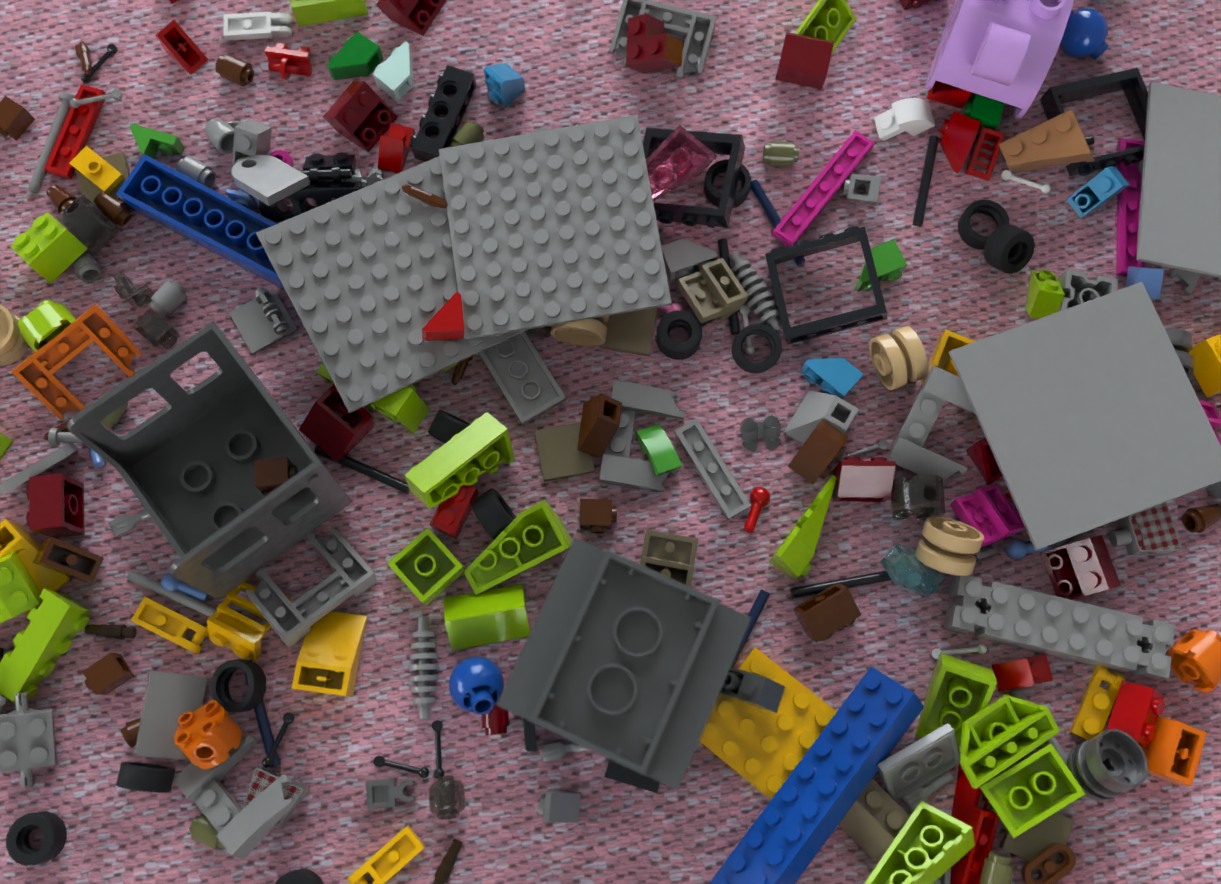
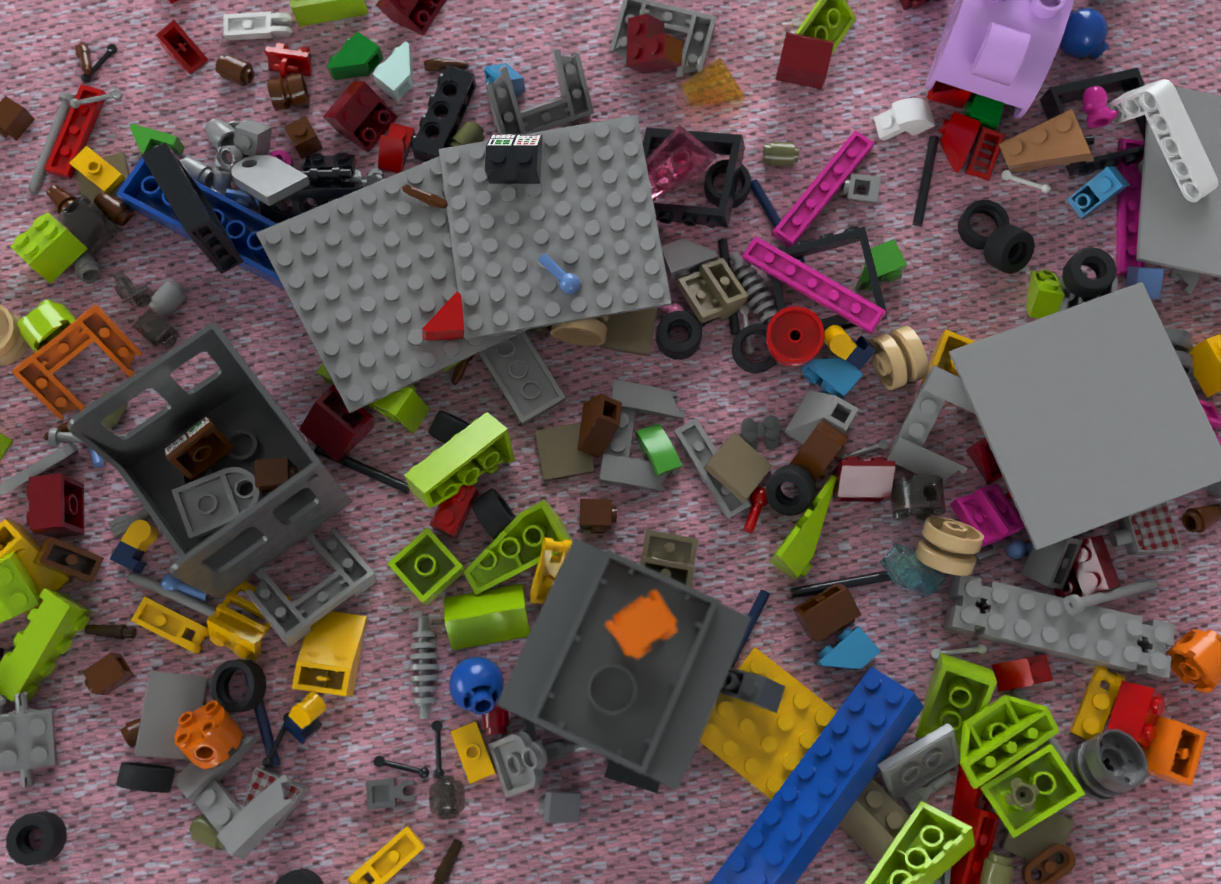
(134, 545): none -> leg
(192, 208): none -> black window
(198, 448): none -> reddish brown slope
(214, 500): none -> light grey tile
(223, 168): none -> light grey connector
(263, 320): light grey hinge -> none
(288, 92): none -> reddish brown wheel
(303, 137): none -> reddish brown brick
(303, 717): none -> yellow leg
(438, 64): none -> reddish brown piece
(473, 752): none -> yellow plate
(514, 158): none -> black slope
(518, 762): none -> light grey plate
(548, 568): none -> yellow plate
(568, 283): none -> medium blue bar
(572, 104): none -> light grey wedge
(642, 624): none -> orange brick
(712, 86): none -> clear yellow wing
(738, 467): none -> dark tan tile
(784, 504): none -> black tyre
(799, 321): none -> red wheel
(814, 285): none -> dark pink tile
(850, 653): none -> dark azure slope
(851, 350): none -> leg
(1030, 792): none -> olive plate
(1052, 563): none -> dark grey slope
(1075, 604): none -> light grey bar
(1096, 107): none -> dark pink animal
(1099, 262): none -> black tyre
(1173, 133): none -> white beam

